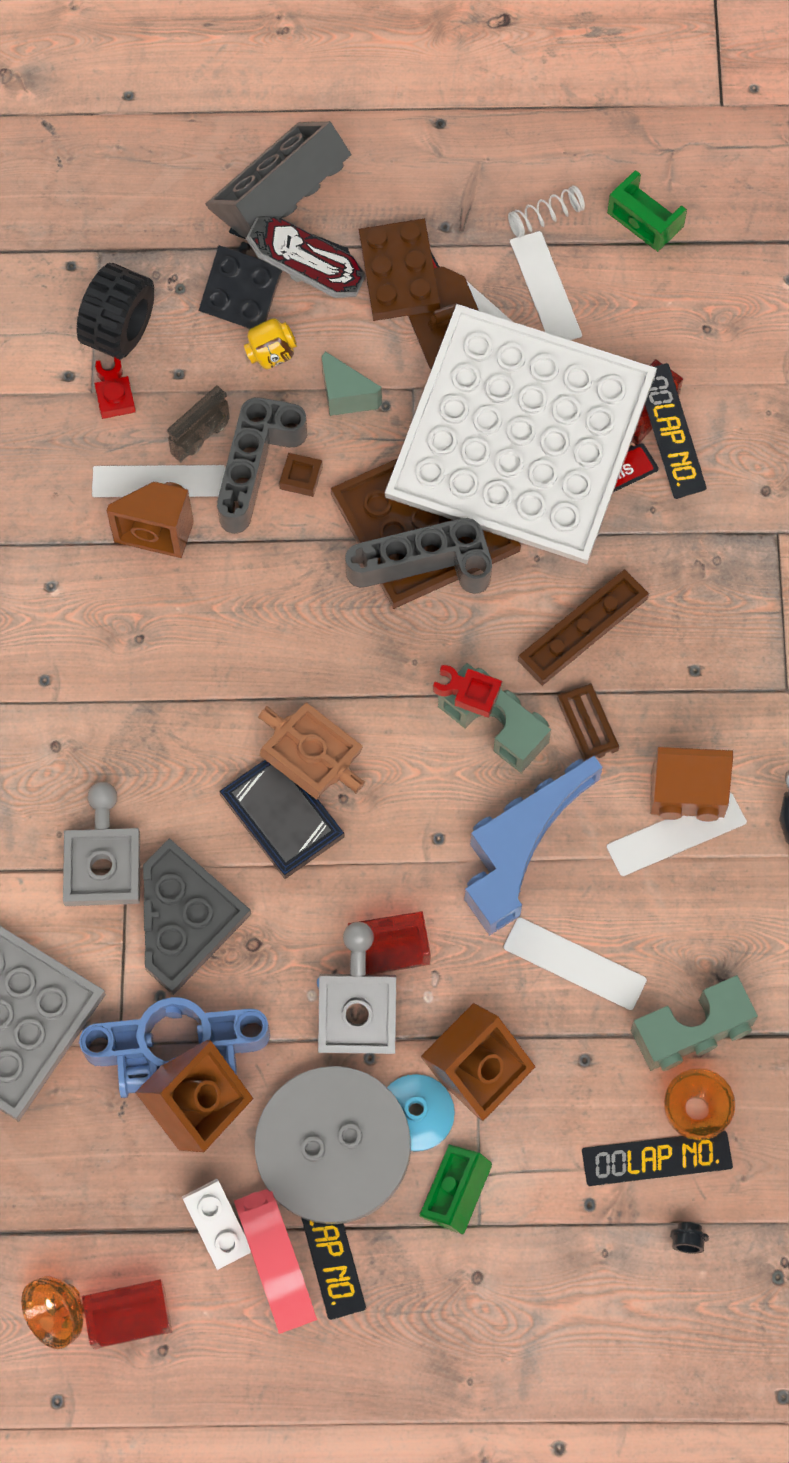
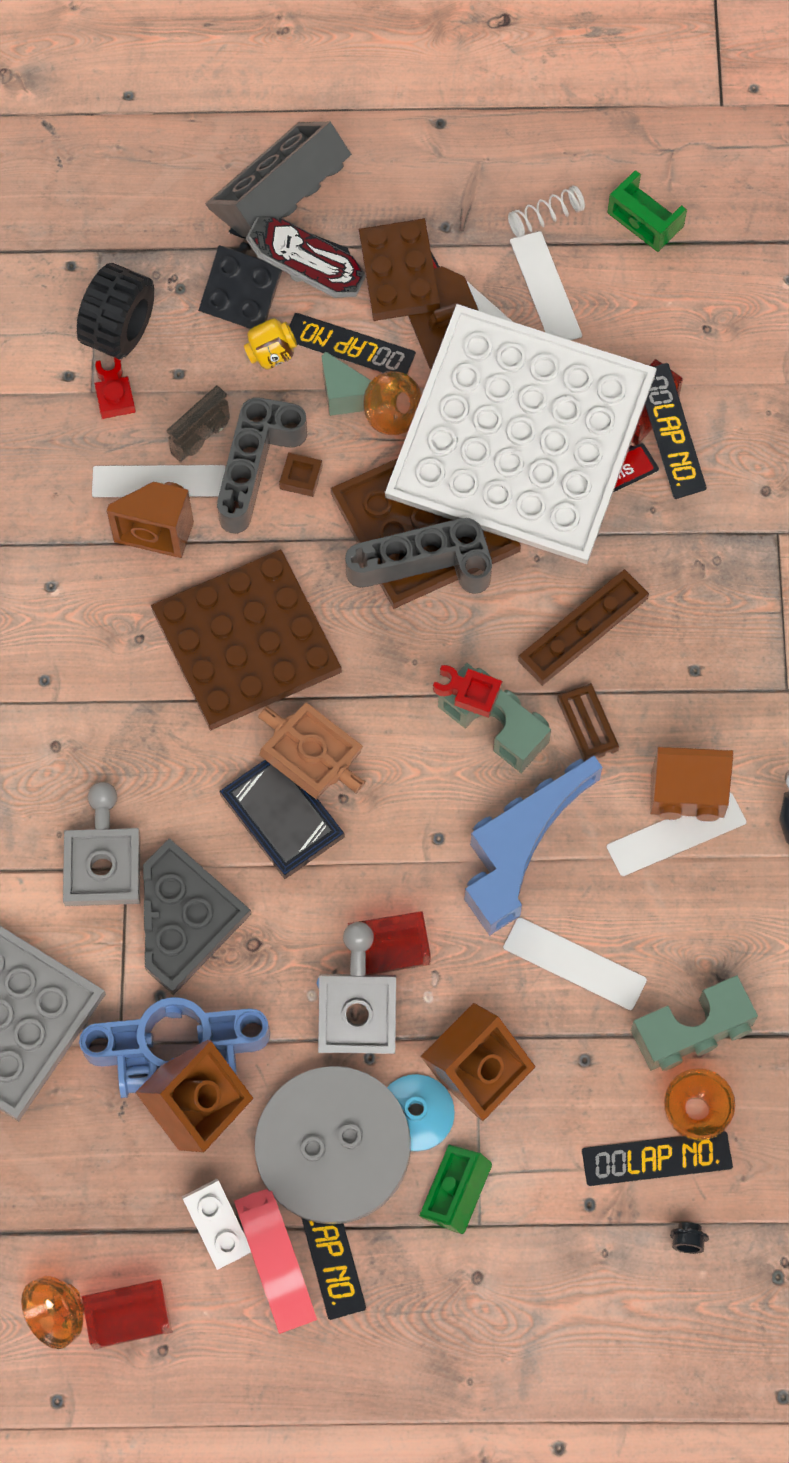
(246, 639): none -> reddish brown plate
(350, 345): none -> black sticker
(381, 402): none -> clear orange piece

